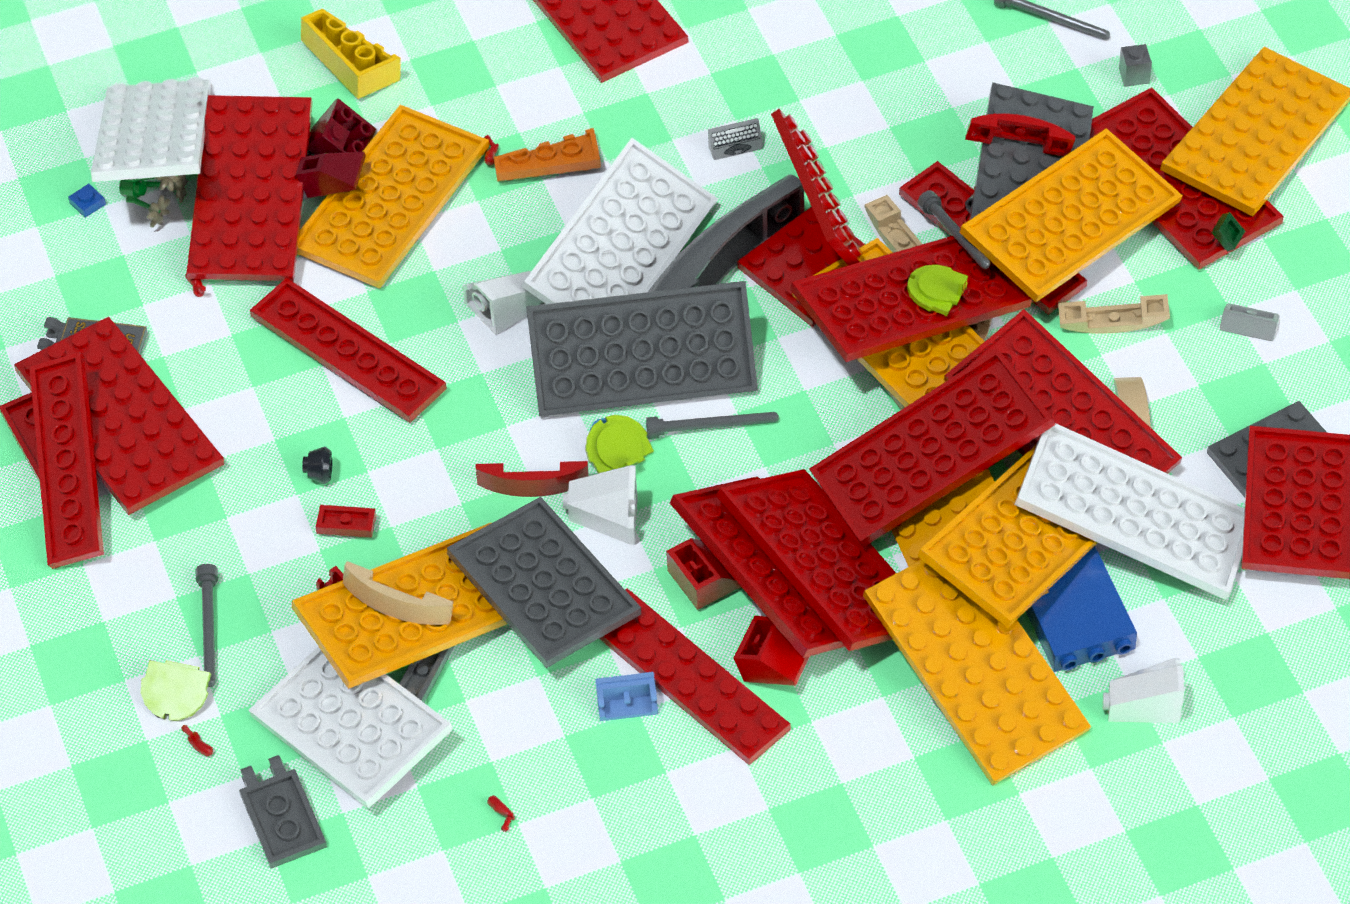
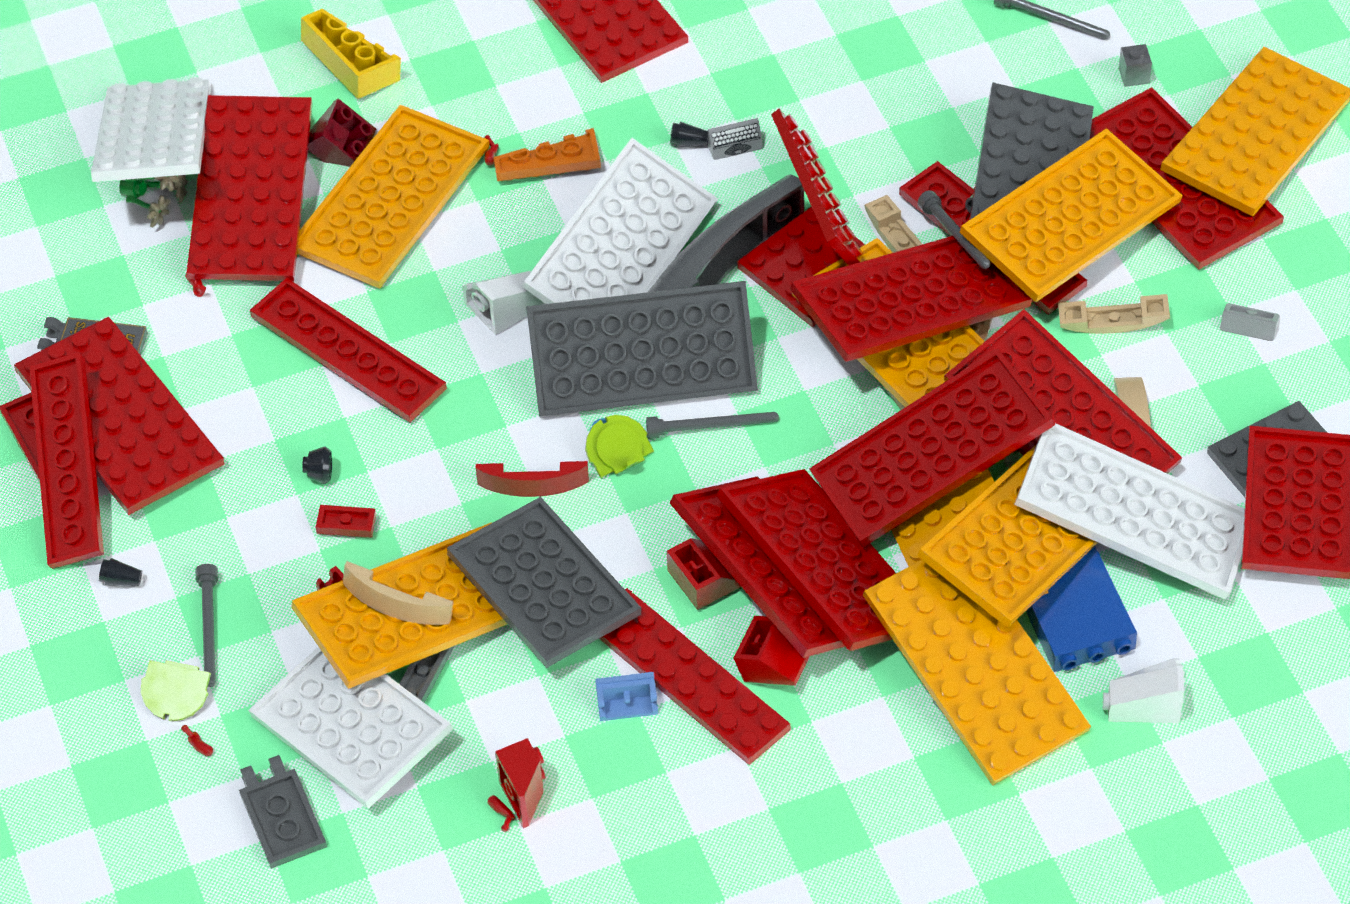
(87, 200): blue plate -> none
(119, 574): none -> black cone
(330, 173): dark red slope -> none
(521, 778): none -> red slope
(605, 503): white slope -> none
(688, 135): none -> black cone
(936, 287): lime piece -> none
(1021, 128): red slope -> none
(1228, 231): dark green plate -> none

